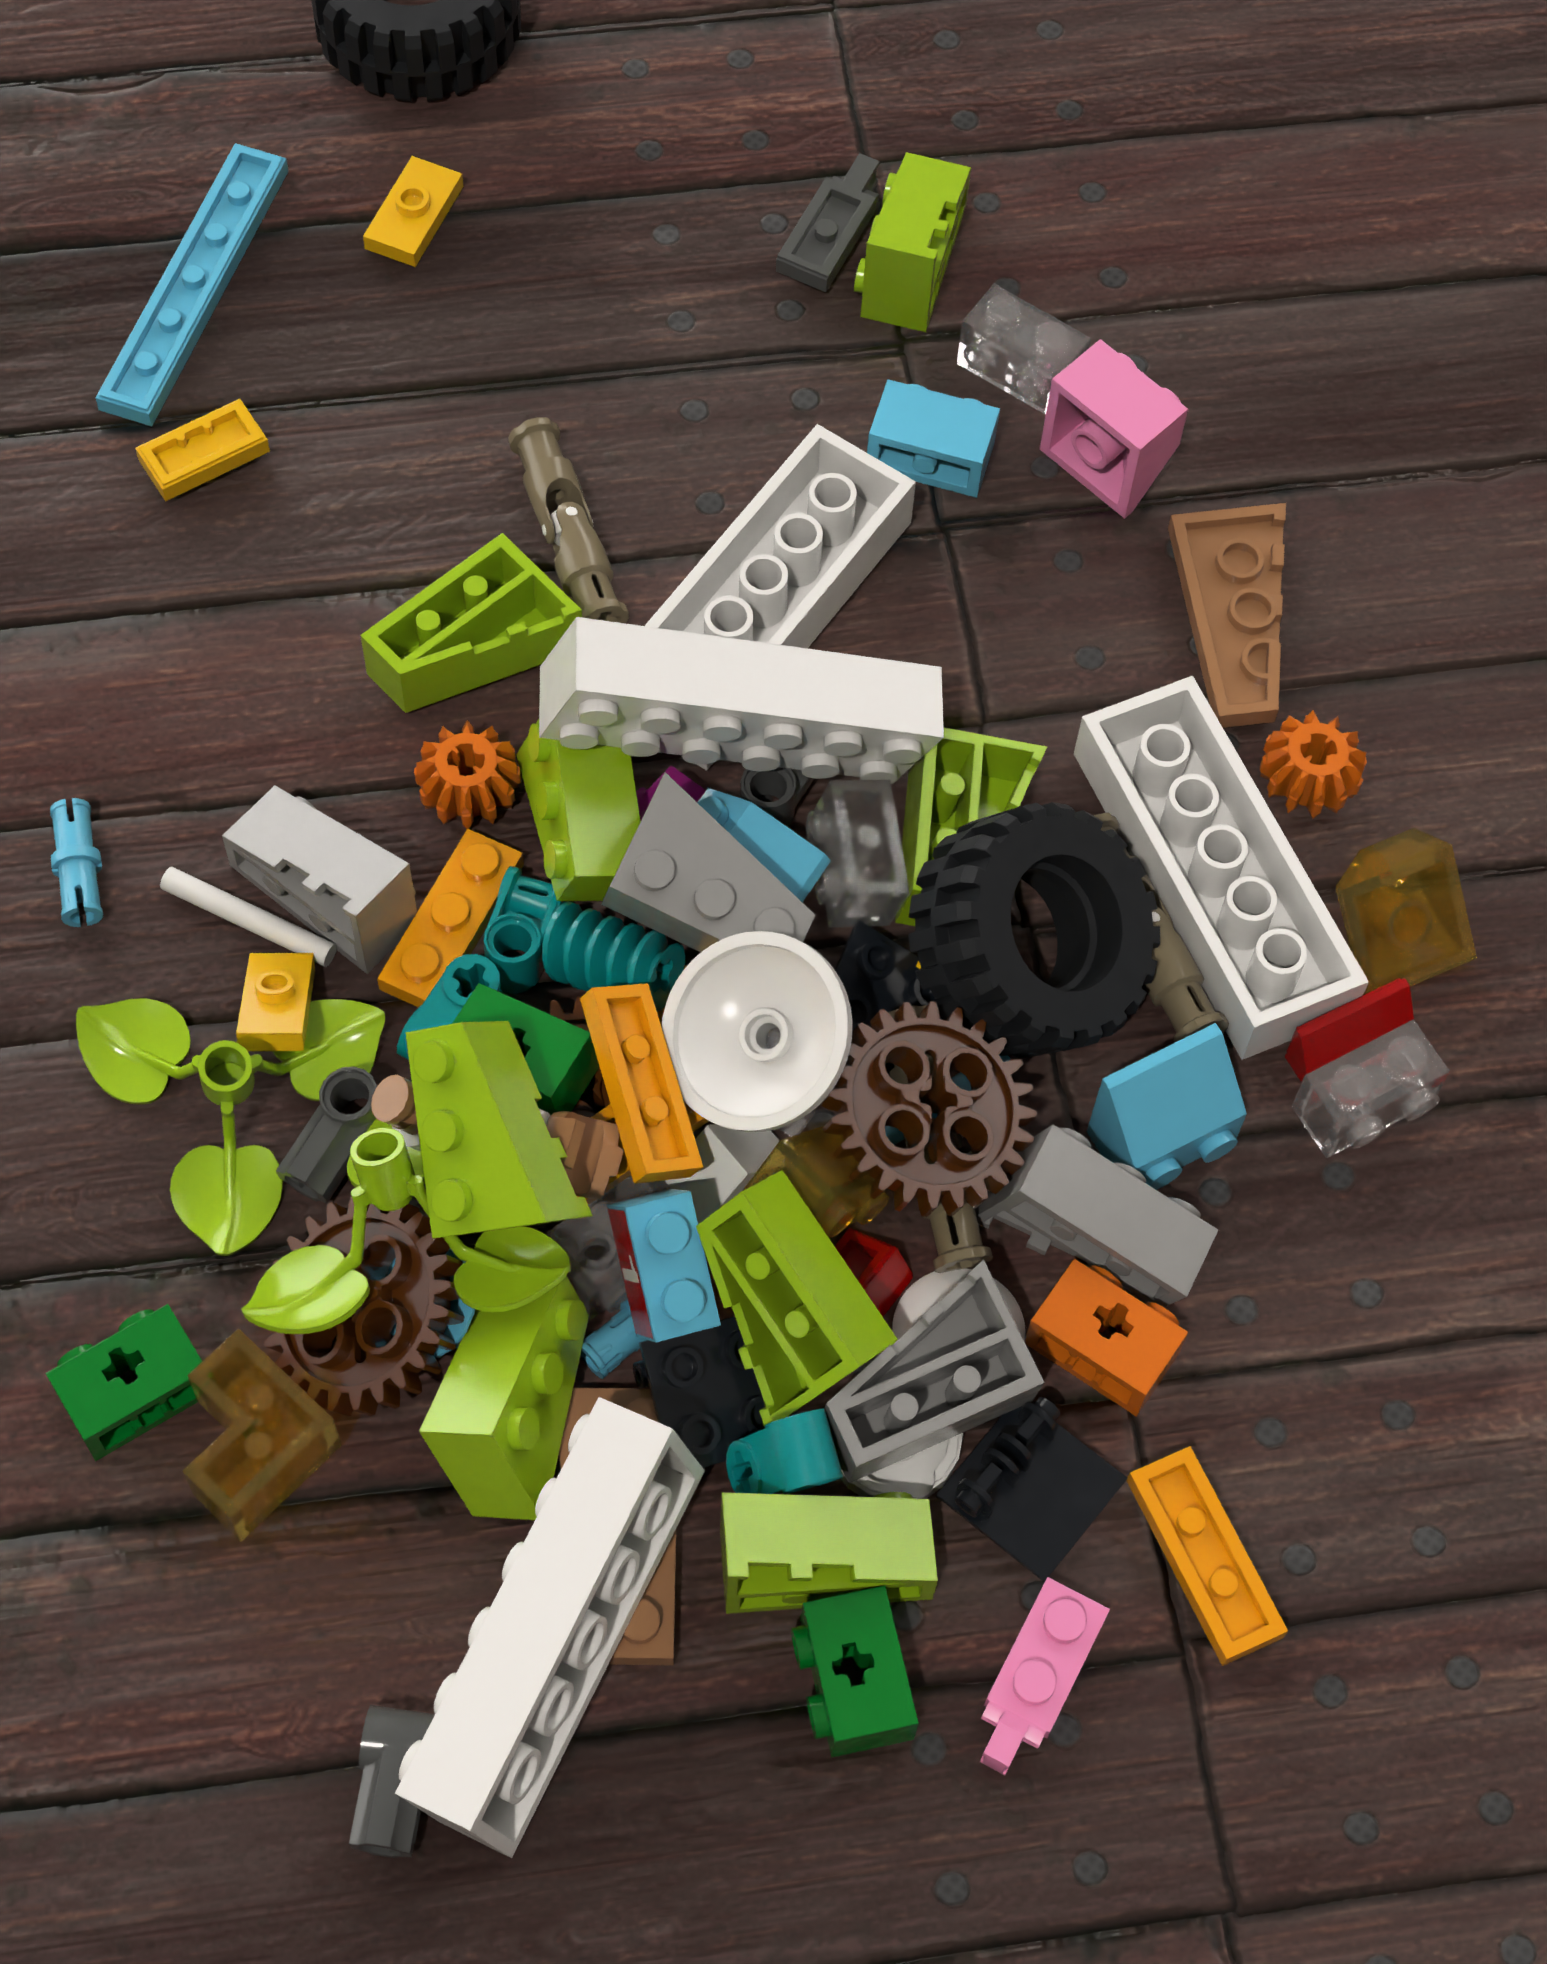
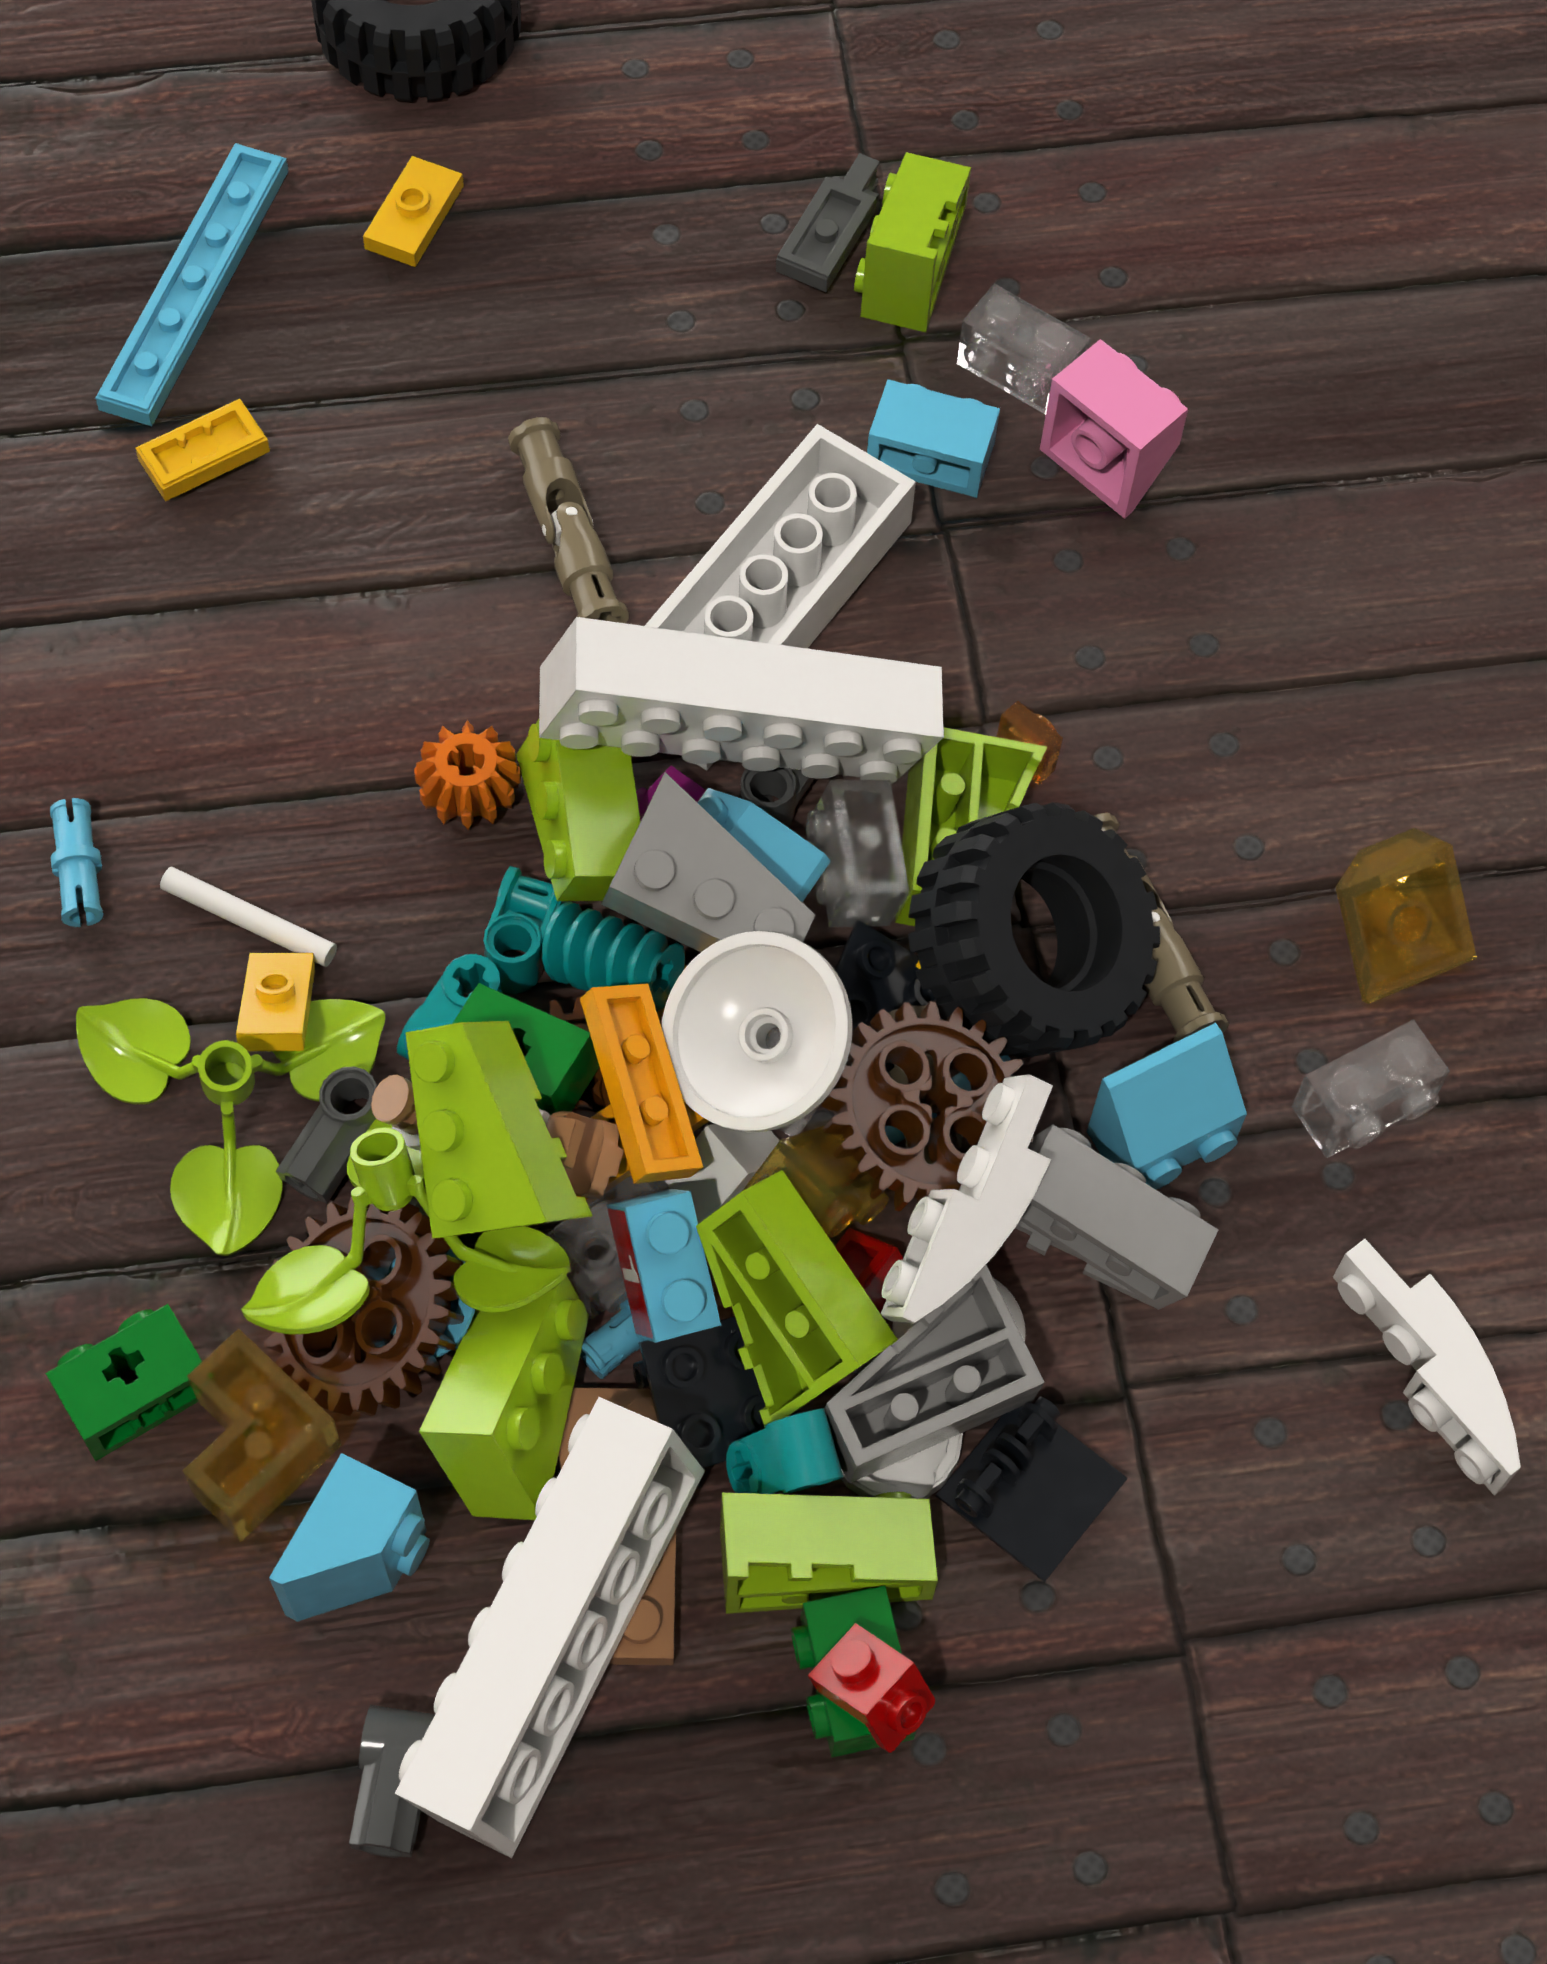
(324, 875): wedge -> none
(350, 1542): none -> medium azure slope
(449, 917): light orange plate -> none
(468, 628): lime wedge -> none
(874, 1686): none -> red bracket
(965, 1228): none -> white slope
(1024, 726): none -> clear orange plate
(1040, 1671): bright pink hinge -> none
(1121, 1367): orange brick -> none
(1206, 1556): light orange plate -> none
(1218, 864): white brick -> none
(1234, 602): medium nougat wing -> none
(1313, 764): orange gear -> none
(1349, 1027): red slope -> none
(1453, 1379): none -> white slope

